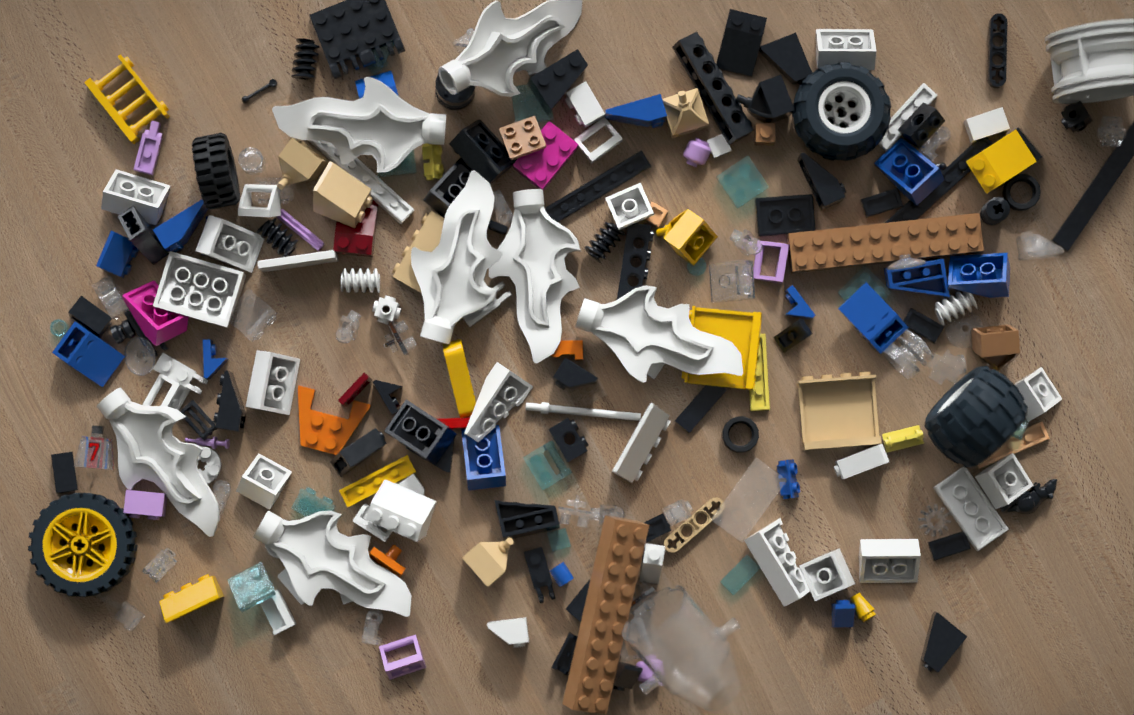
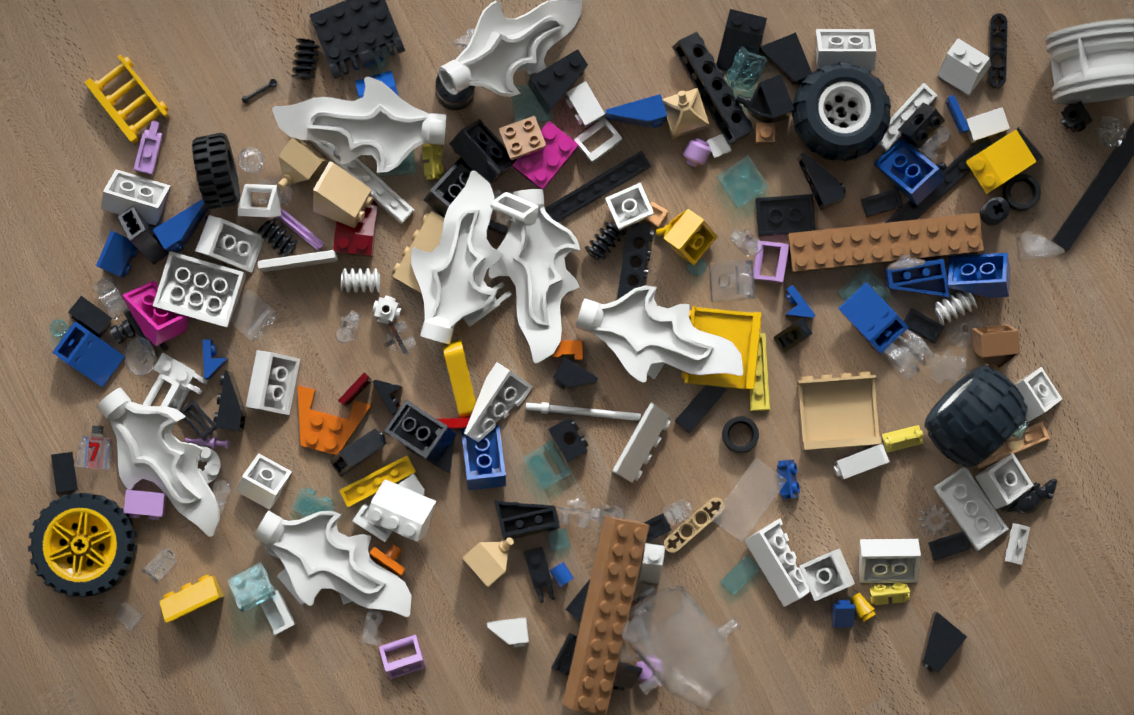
(516, 208): none -> white tile
(745, 70): none -> clear light blue bracket
(898, 592): none -> light yellow hinge
(957, 114): none -> blue tile
(964, 67): none -> white slope
(1017, 543): none -> white plate

